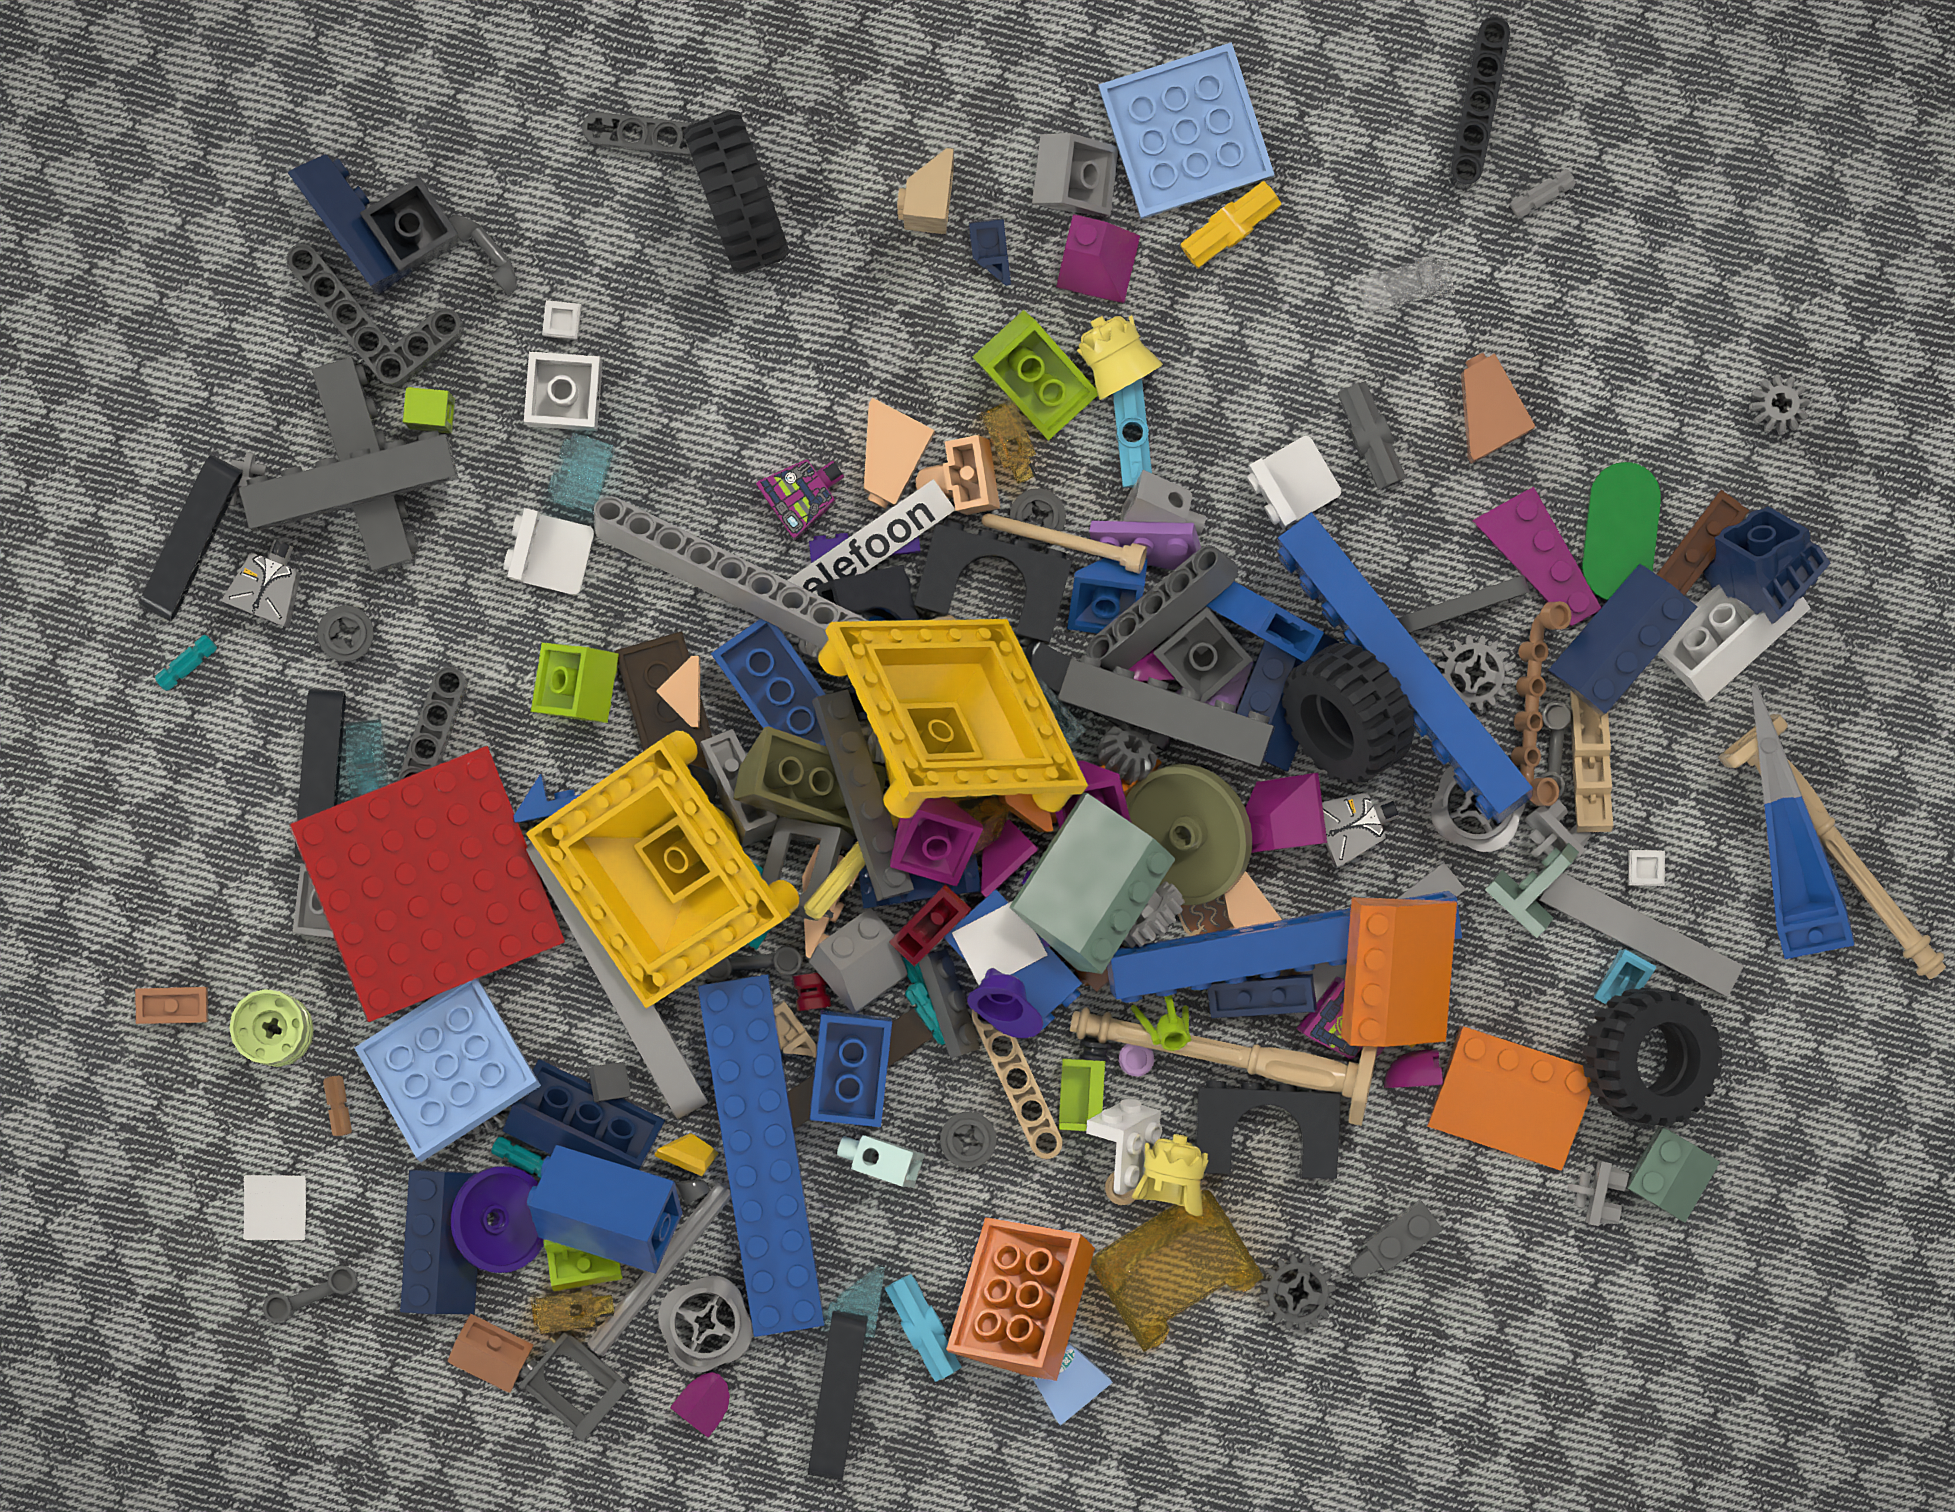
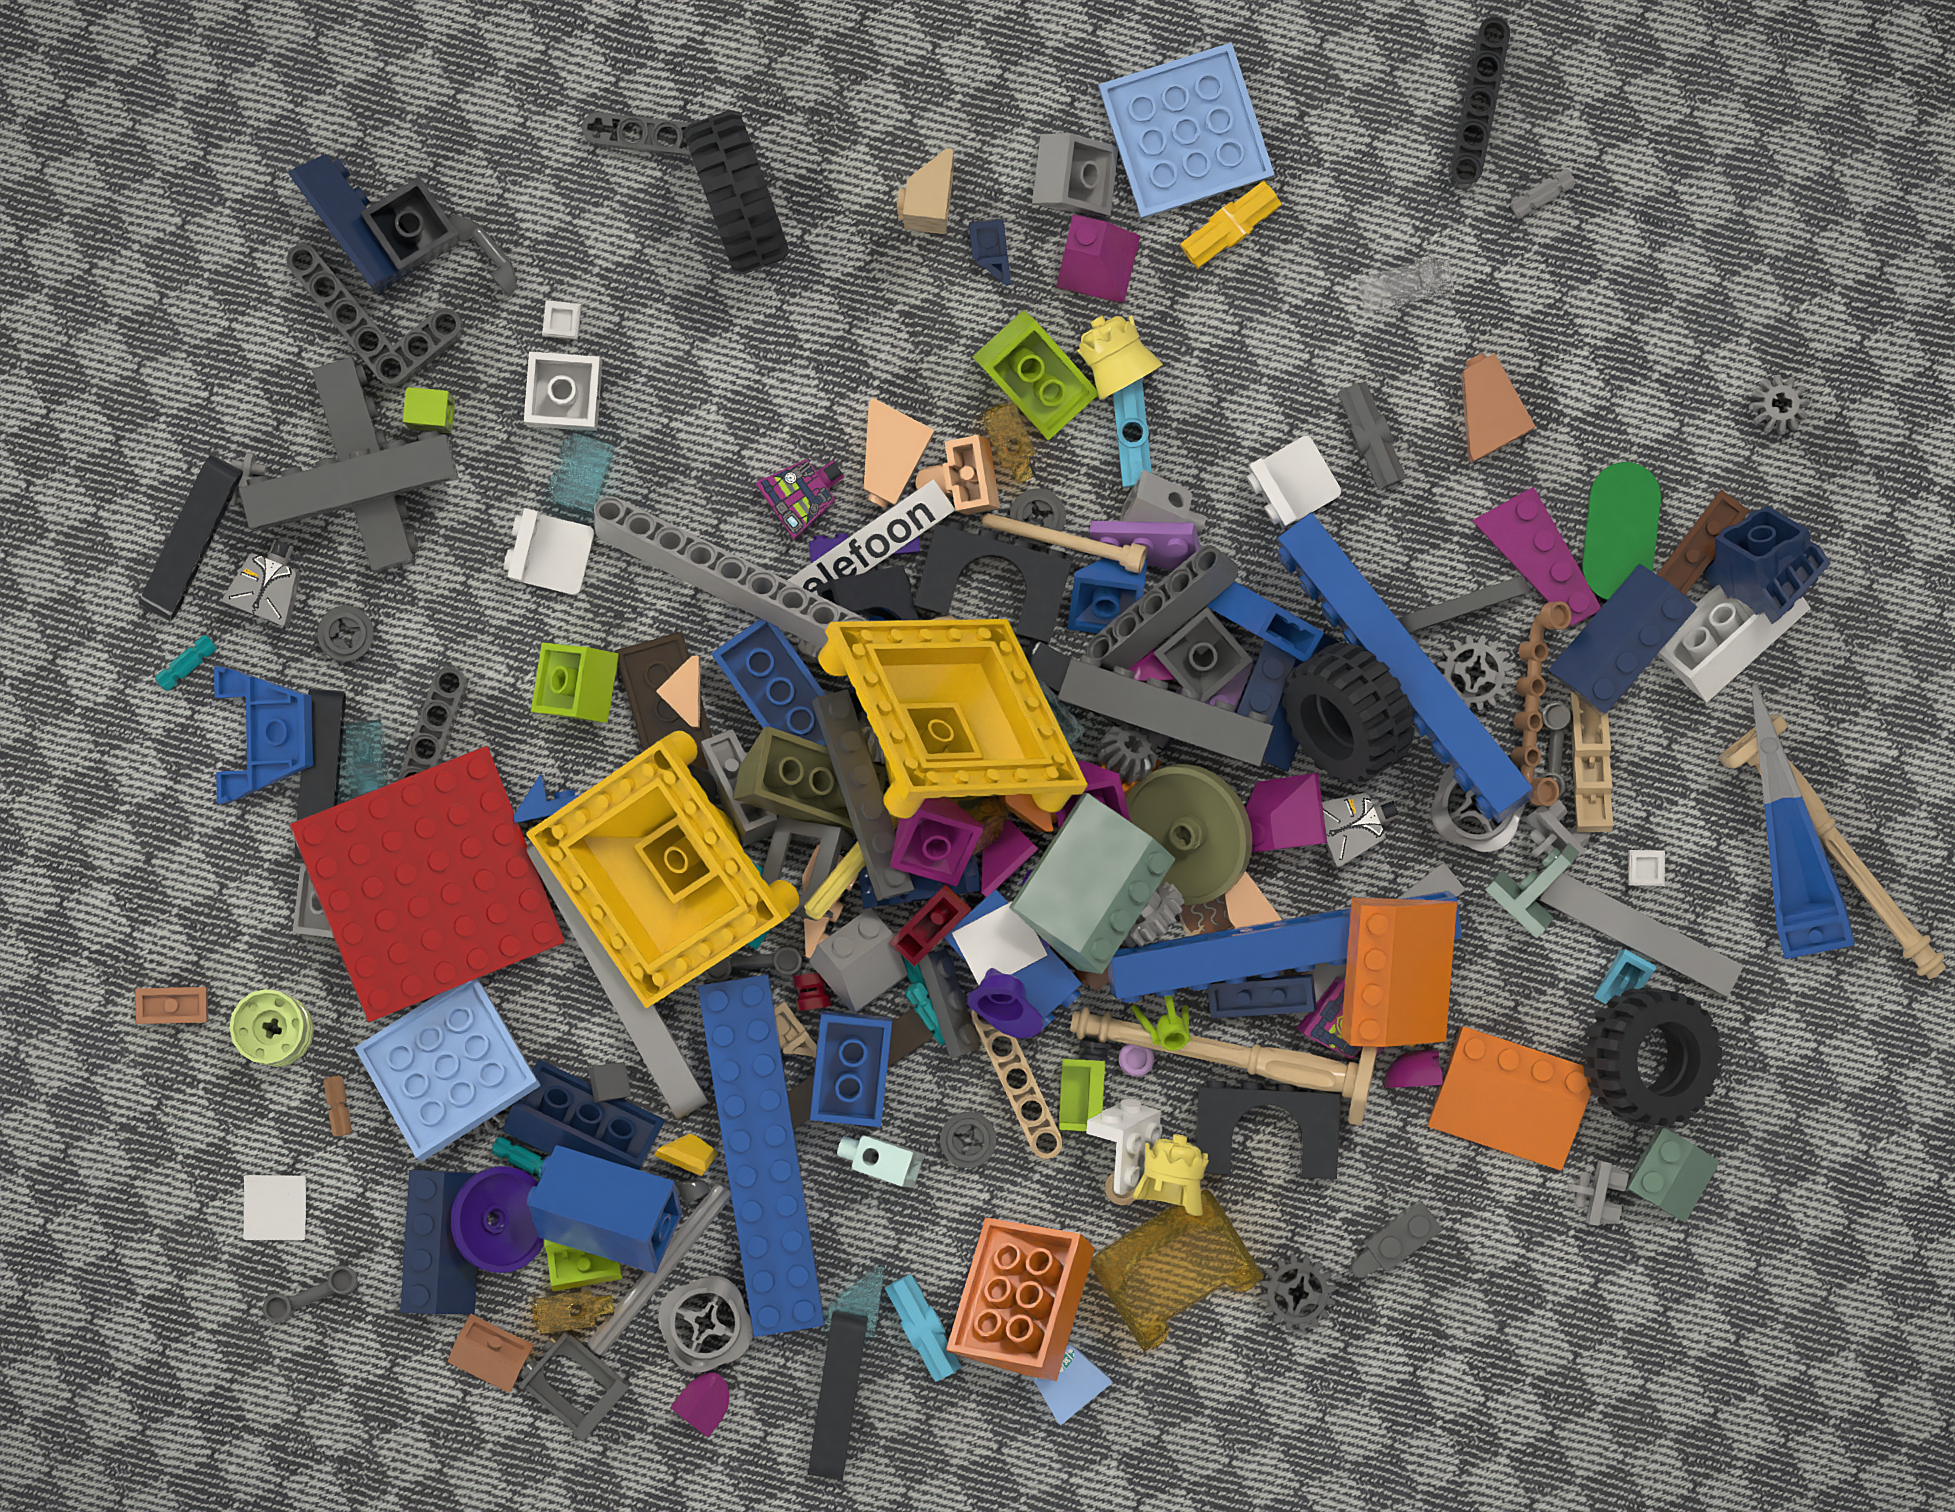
(275, 733): none -> blue wing

